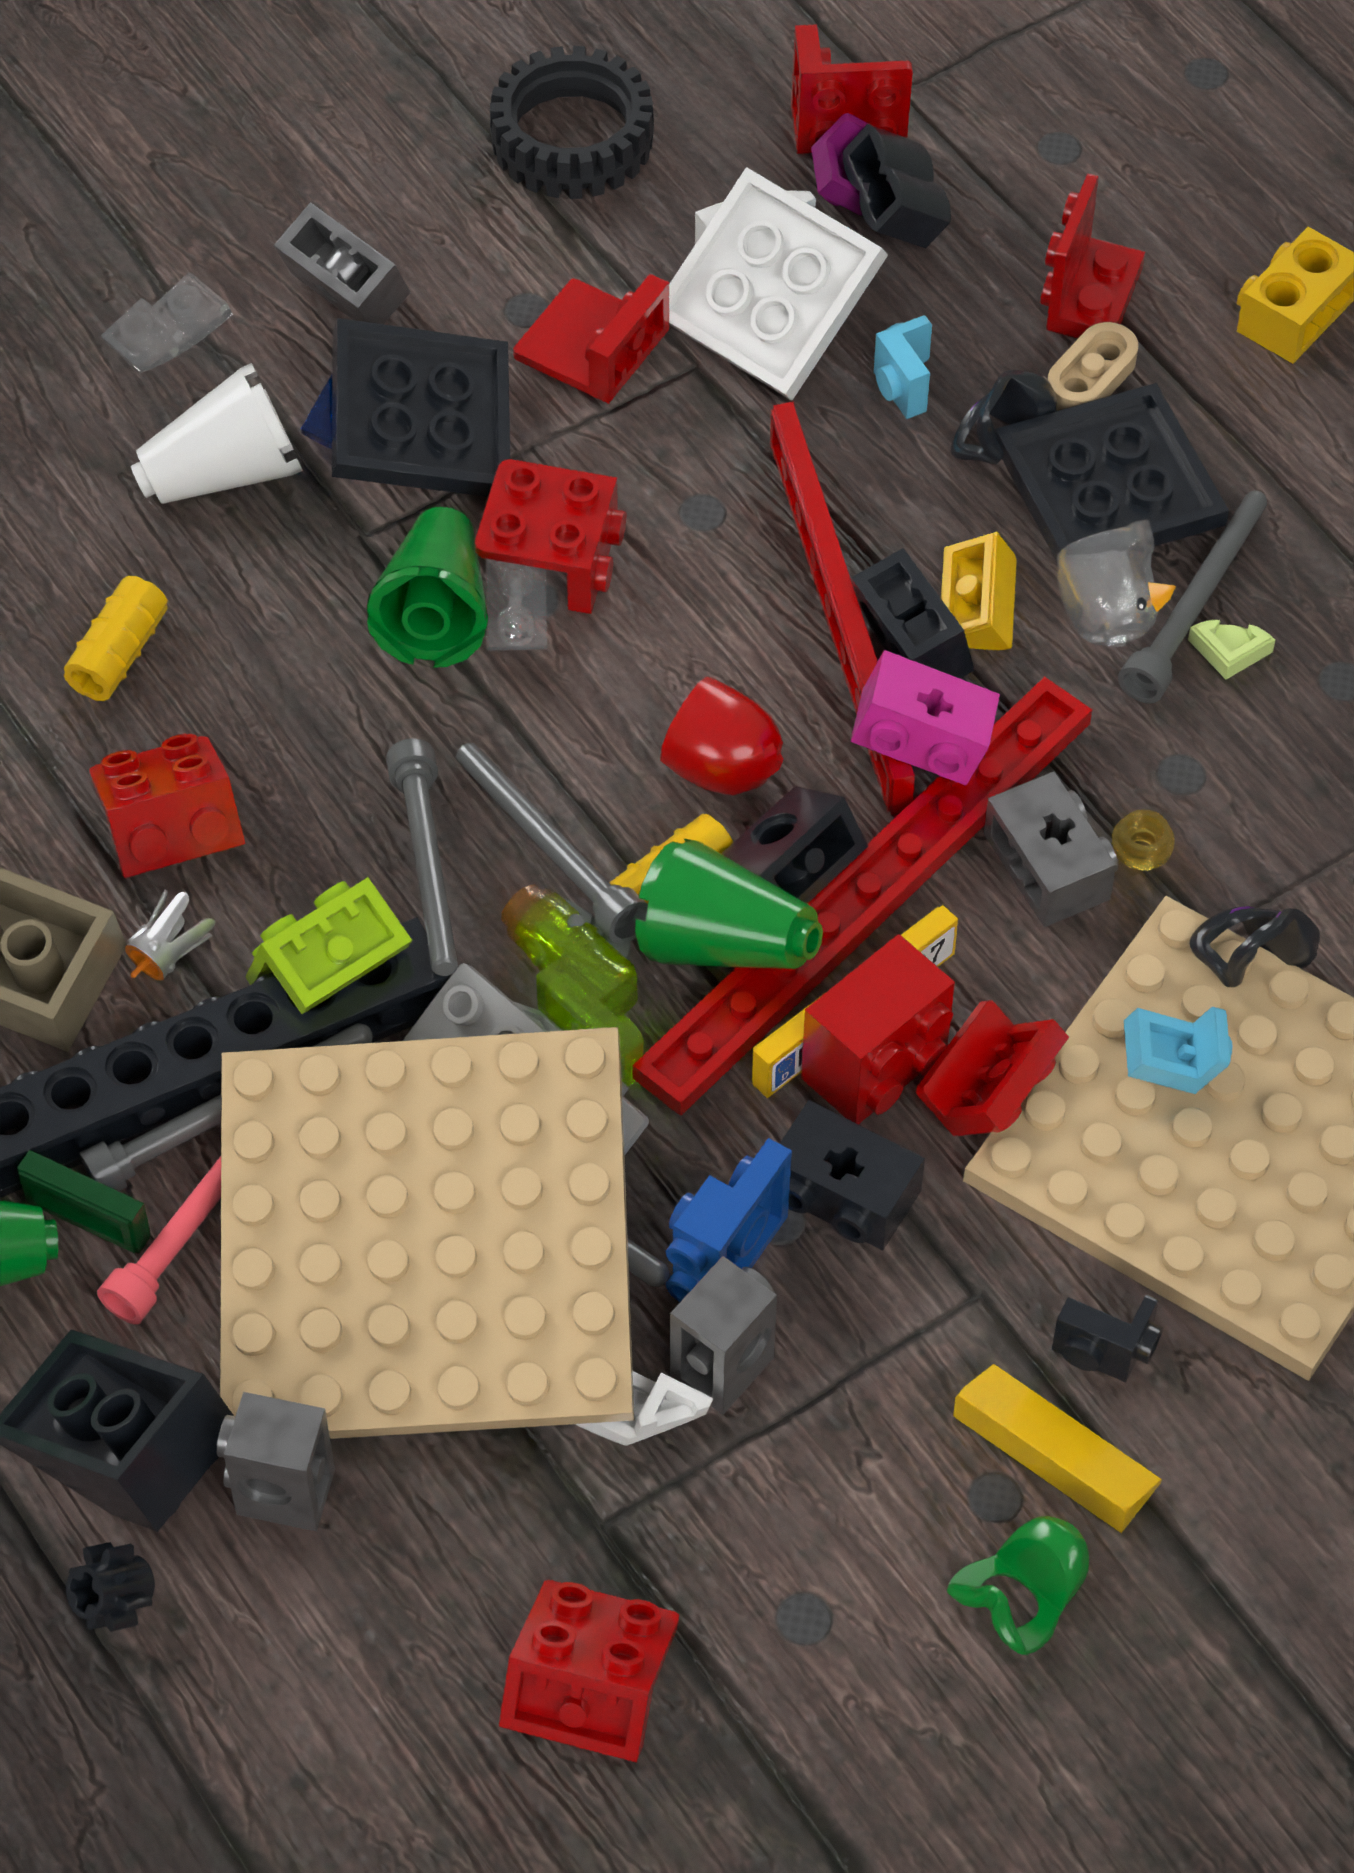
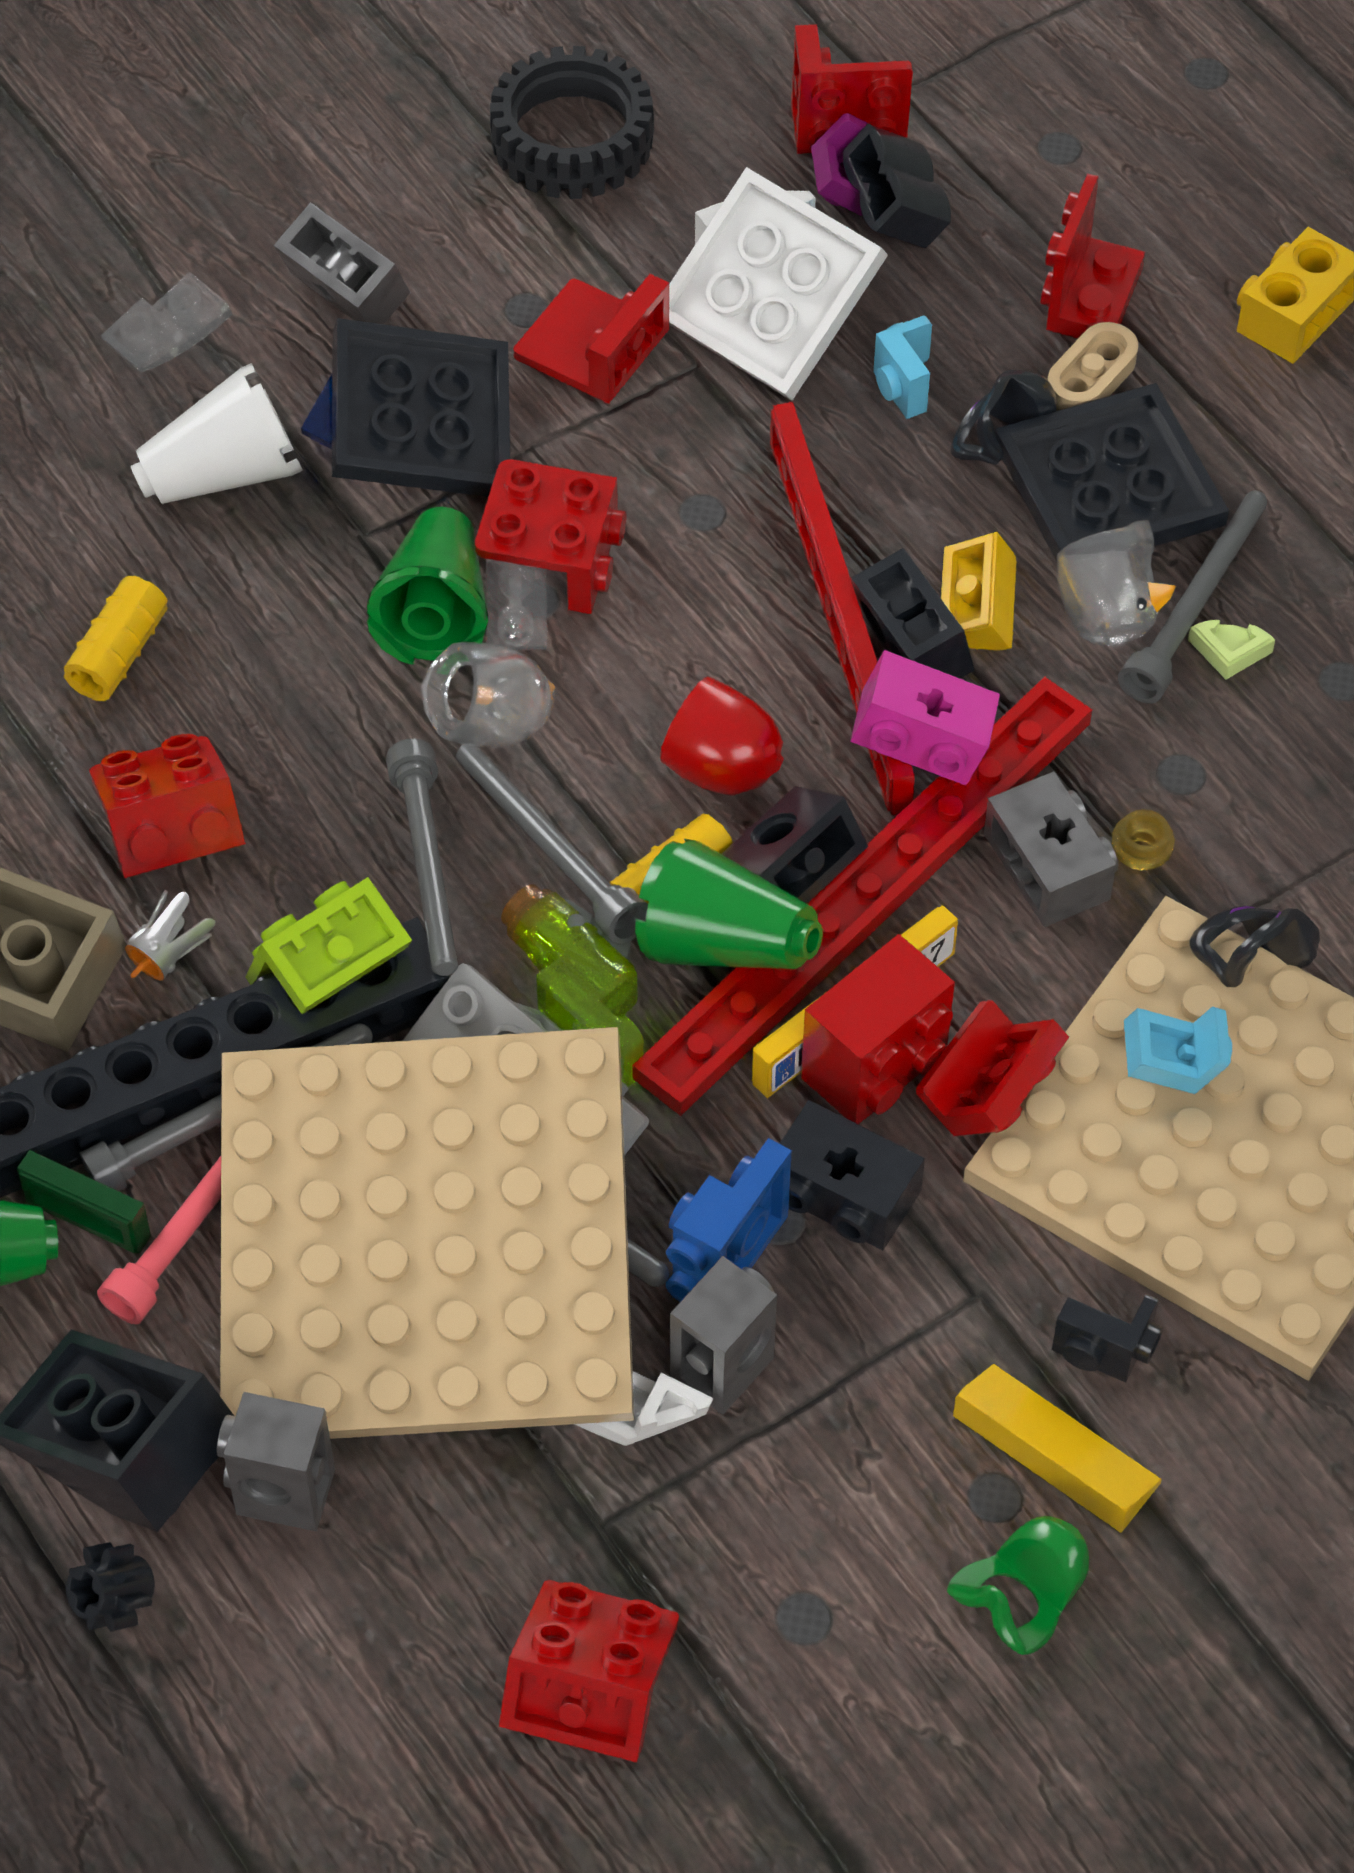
(507, 701): none -> clear piece

